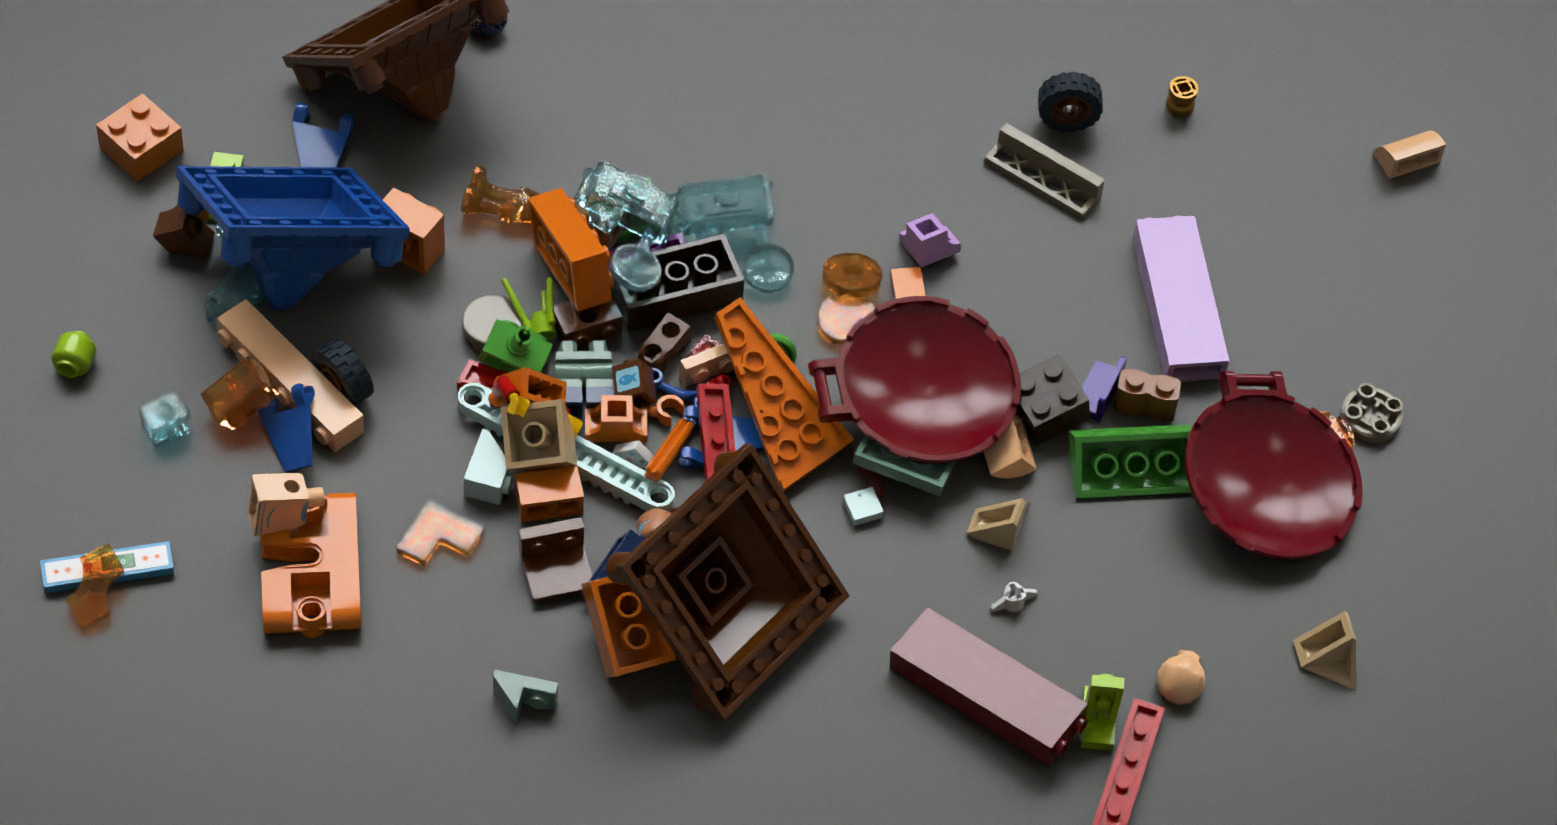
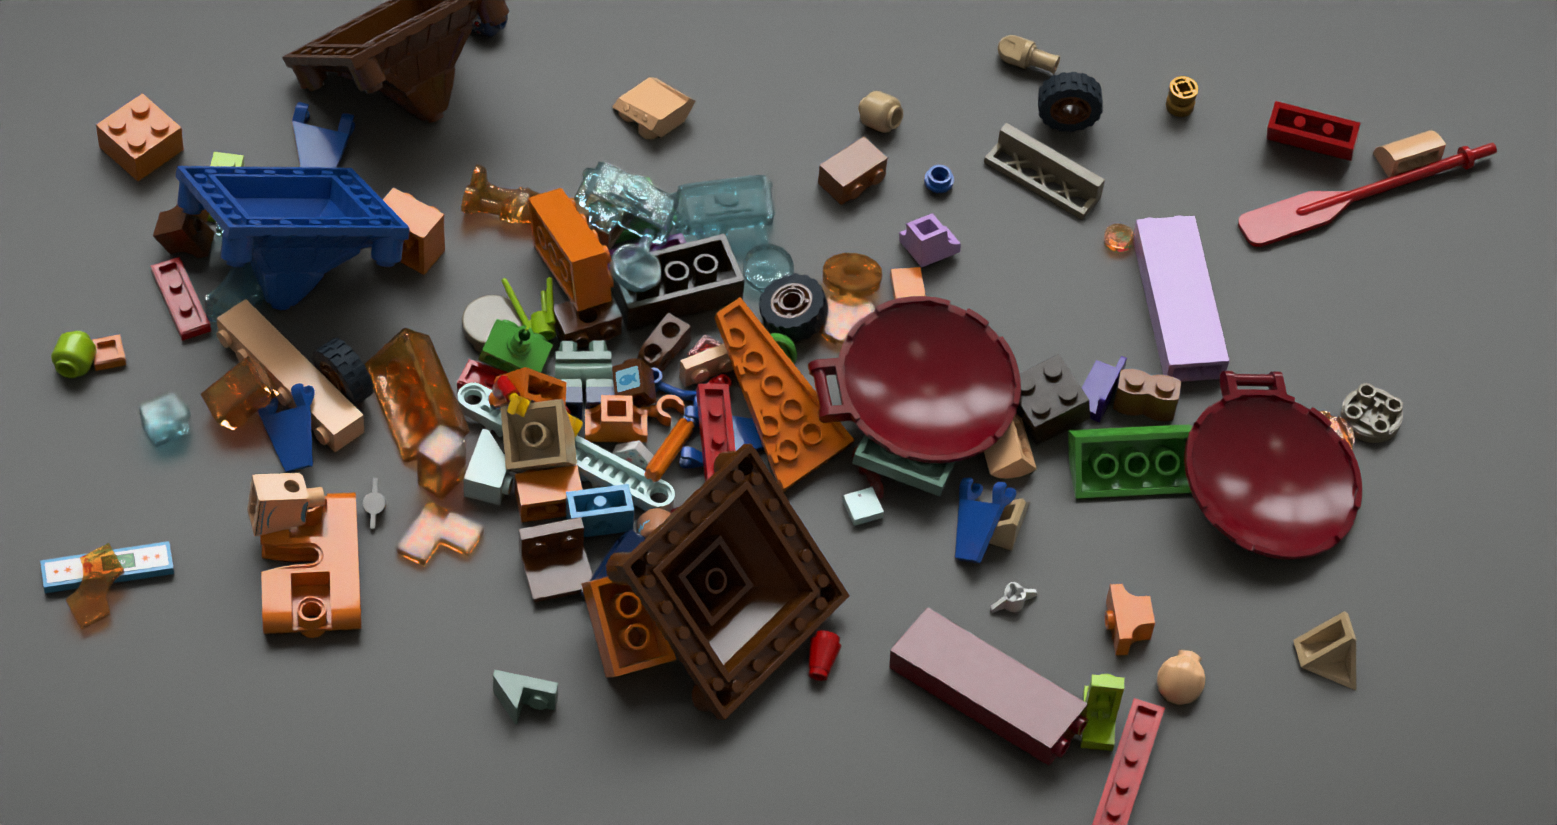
(109, 352): none -> orange tile
(180, 298): none -> tile
(374, 503): none -> white piece
(413, 391): none -> clear orange slope
(441, 461): none -> clear orange brick
(602, 509): none -> dark azure brick
(654, 107): none -> light nougat slope
(794, 306): none -> black wheel
(823, 653): none -> red cone
(852, 170): none -> brick
(880, 111): none -> tan head
(941, 173): none -> blue plate
(978, 519): none -> blue flag
(1024, 53): none -> tan arm
(1118, 238): none -> clear orange tile
(1128, 618): none -> orange brick
(1313, 130): none -> red brick
(1321, 207): none -> piece

